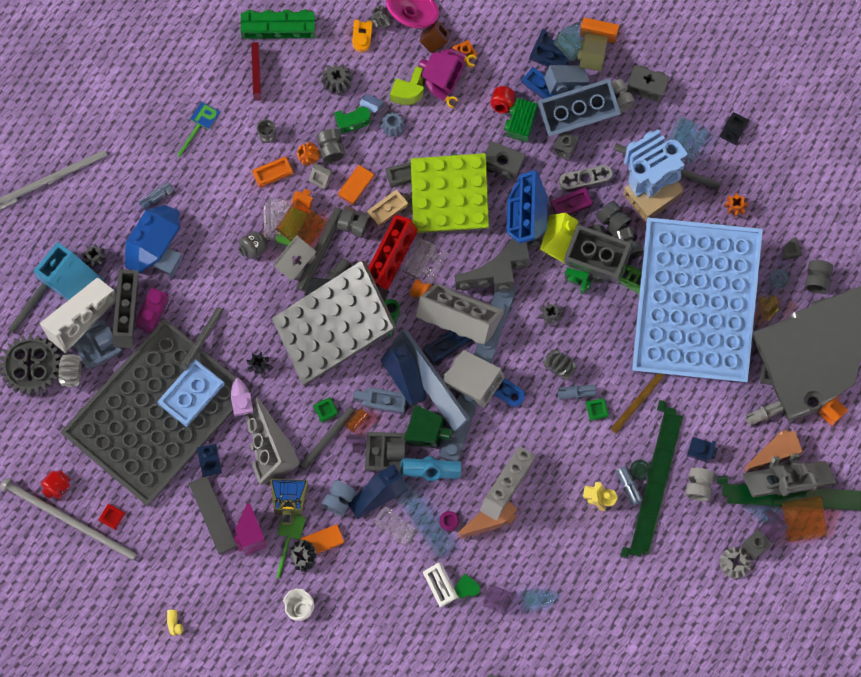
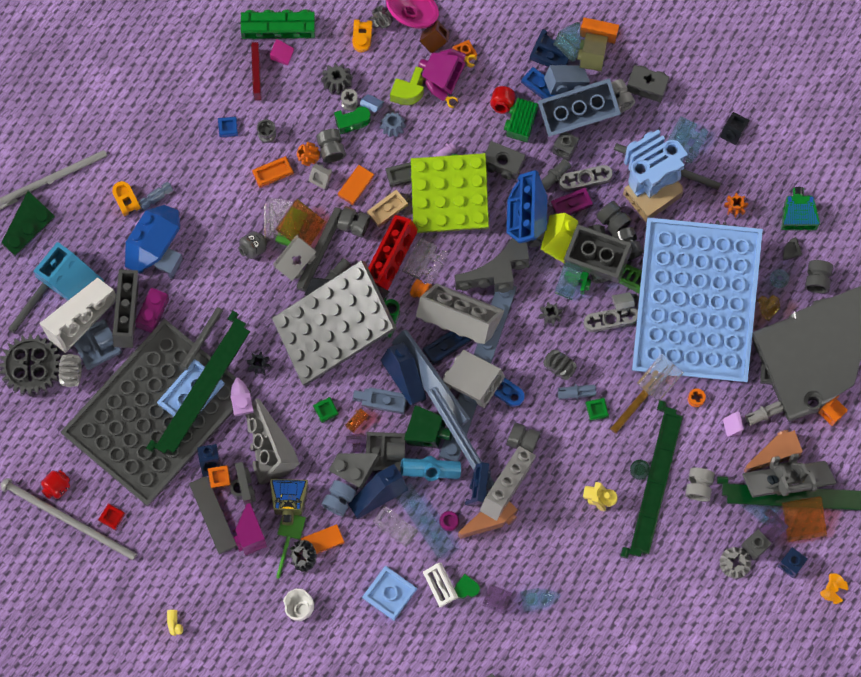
(26, 224): none -> dark green wing
(91, 251): dark grey gear -> none
(123, 192): none -> light orange plate
(203, 116): piece -> none
(203, 387): none -> dark green piece
(219, 476): none -> orange panel
(227, 126): none -> blue tile
(244, 478): none -> dark grey plate
(281, 52): none -> dark pink slope
(304, 197): orange tile -> none
(327, 438): dark grey bar -> none
(346, 104): none -> light grey bush
(354, 467): none -> dark grey wing
(389, 593): none -> light blue tile
(448, 150): none -> lavender pin
(456, 430): none -> sand blue axle
(479, 484): none -> dark blue wing
(521, 437): none -> dark grey wheel
(555, 174): none -> dark grey pin
(568, 280): none -> clear light blue tile
(596, 317): none -> light grey beam
(623, 301): none -> light grey tile
(629, 485): sand blue axle -> none
(660, 377): none -> clear panel
(699, 392): none -> orange bush
(702, 450): dark blue bracket -> none
(733, 424): none -> lavender slope
(792, 562): none -> dark blue brick
(799, 212): none -> green torso
(835, 582): none -> light orange piece

